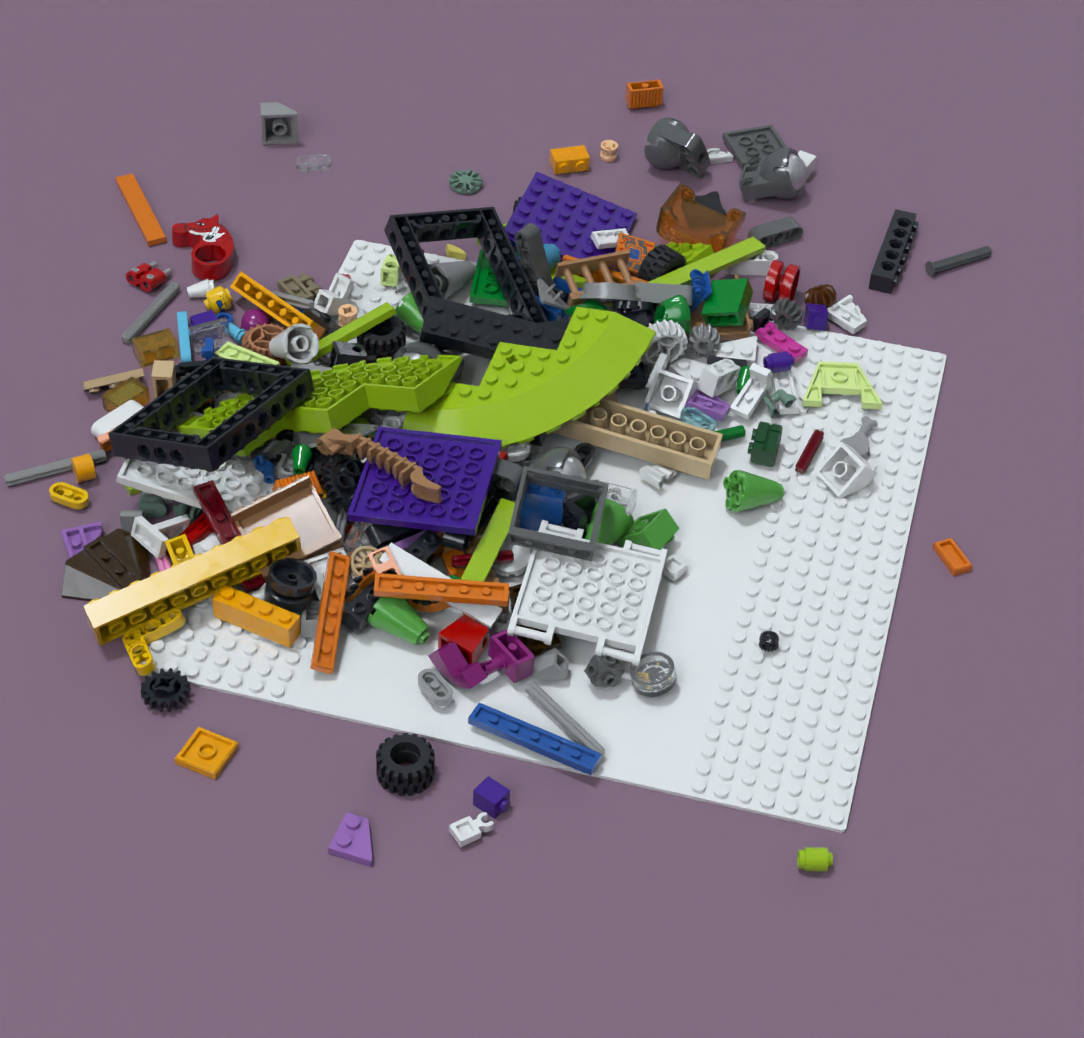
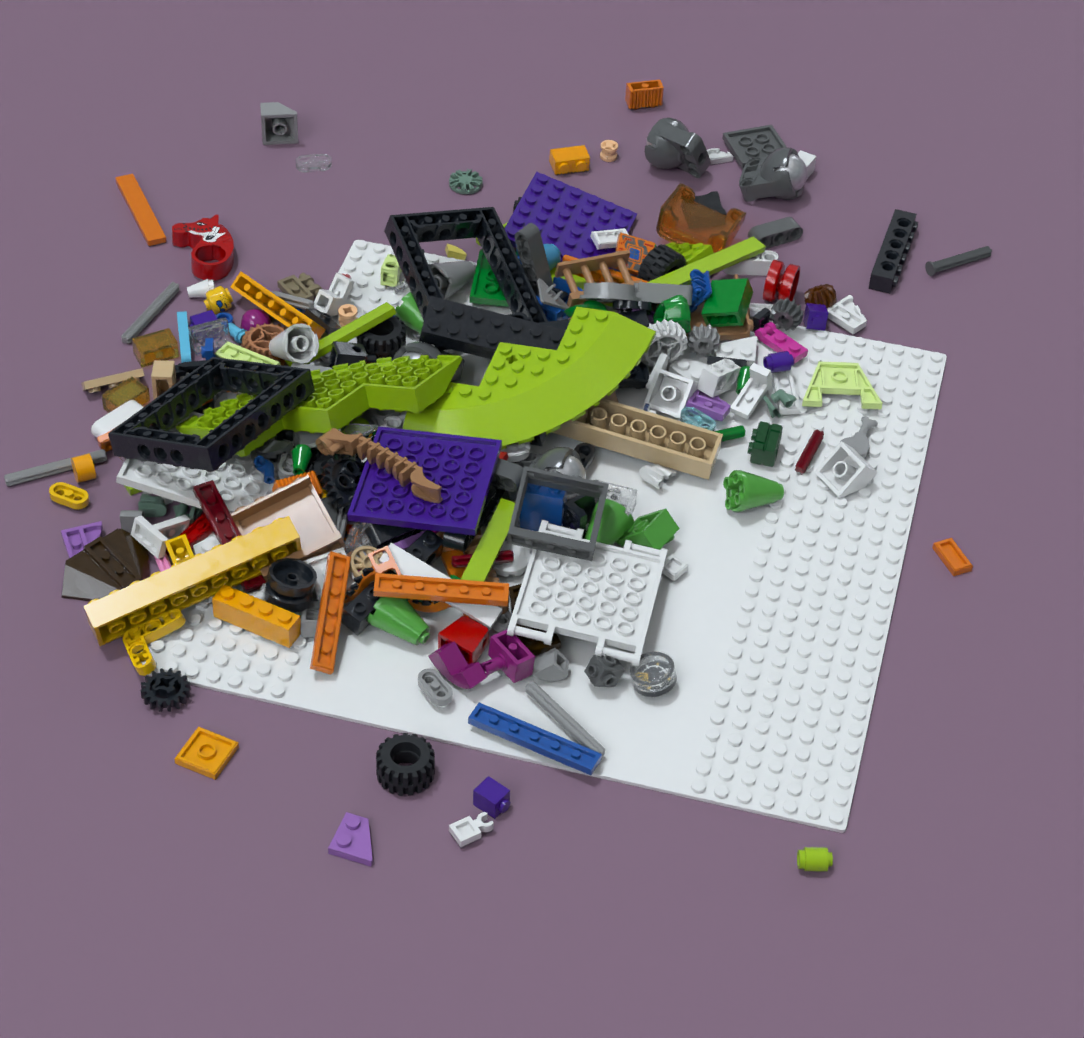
(147, 276): red piece -> none
(767, 636): black bush -> none

